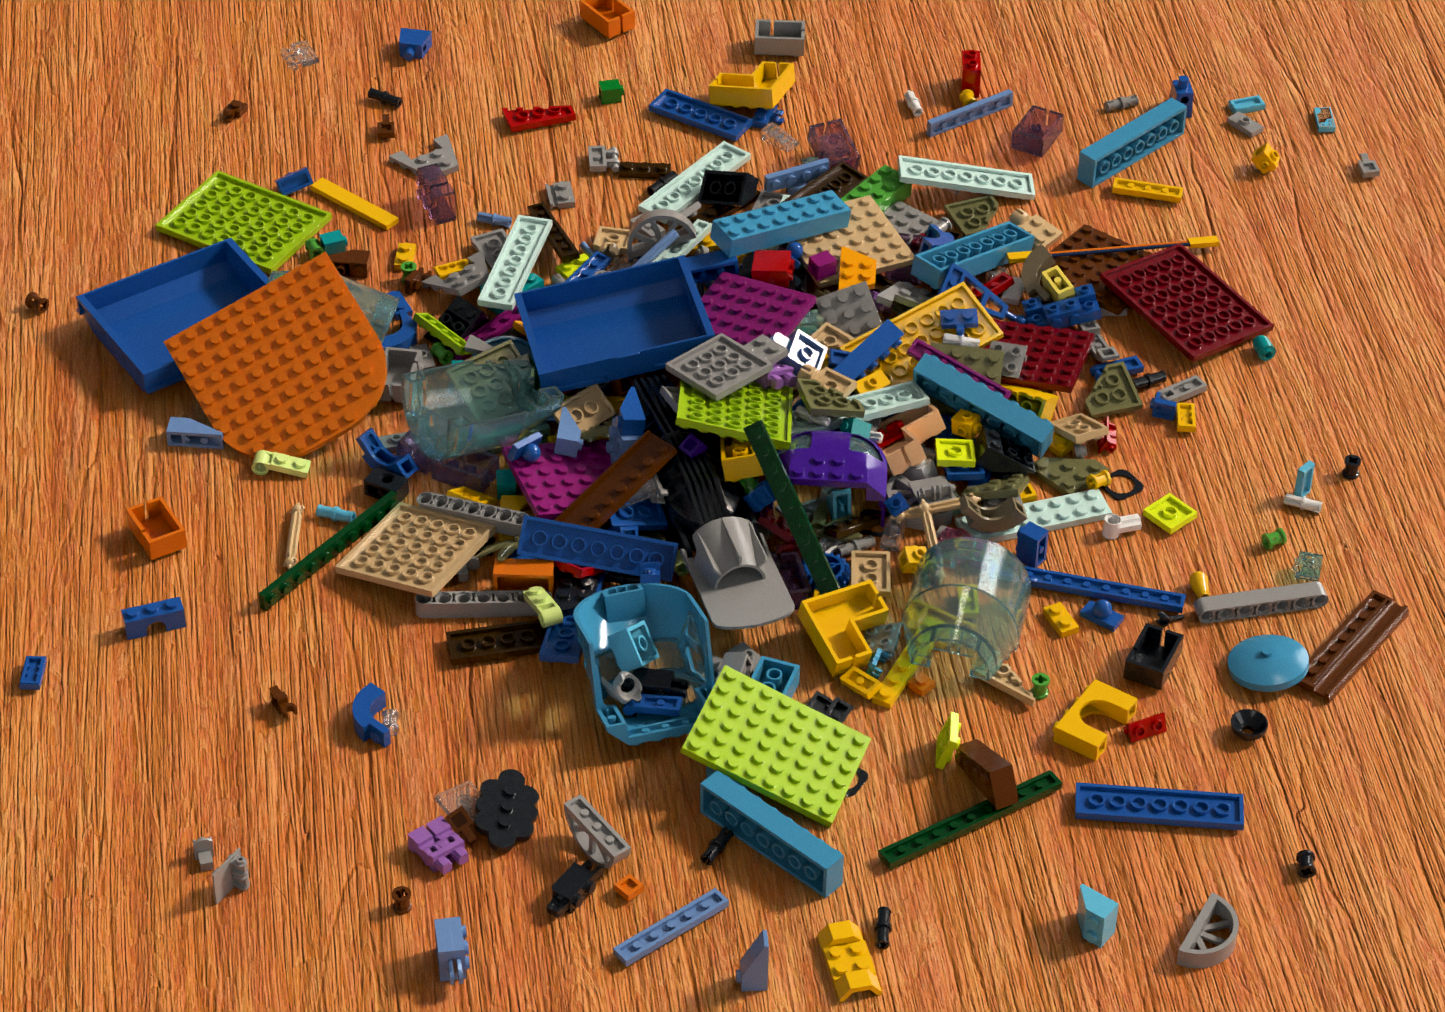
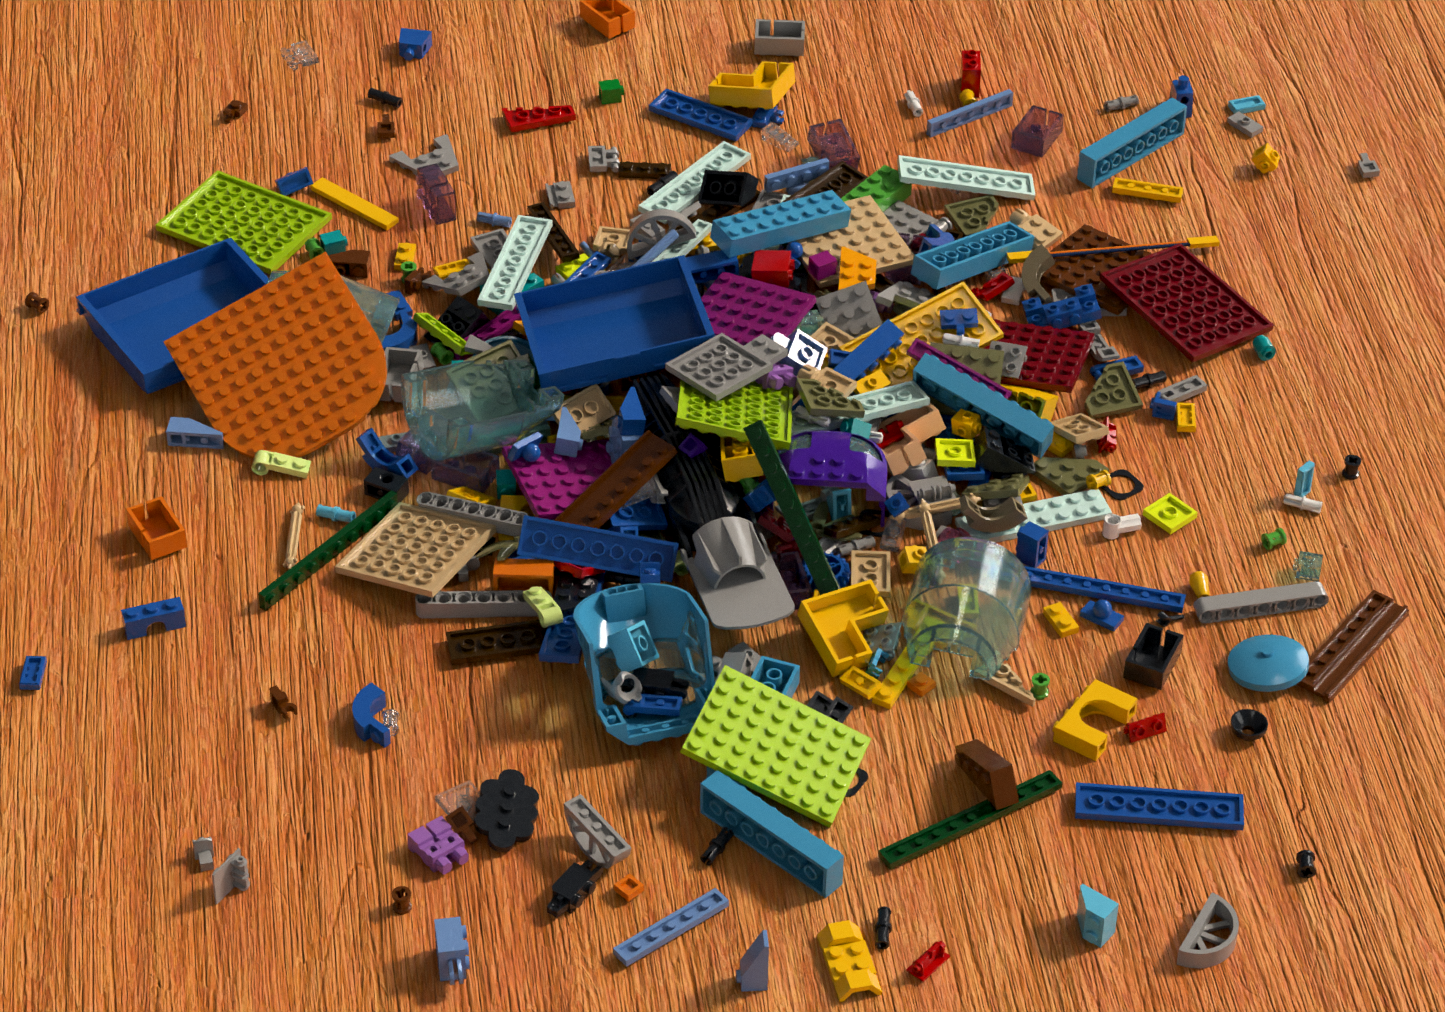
(929, 961): none -> red hinge
(947, 740): neon yellow plate -> none
(956, 275): blue plate -> none
(1060, 288): light yellow brick -> none
(1324, 119): tile -> none

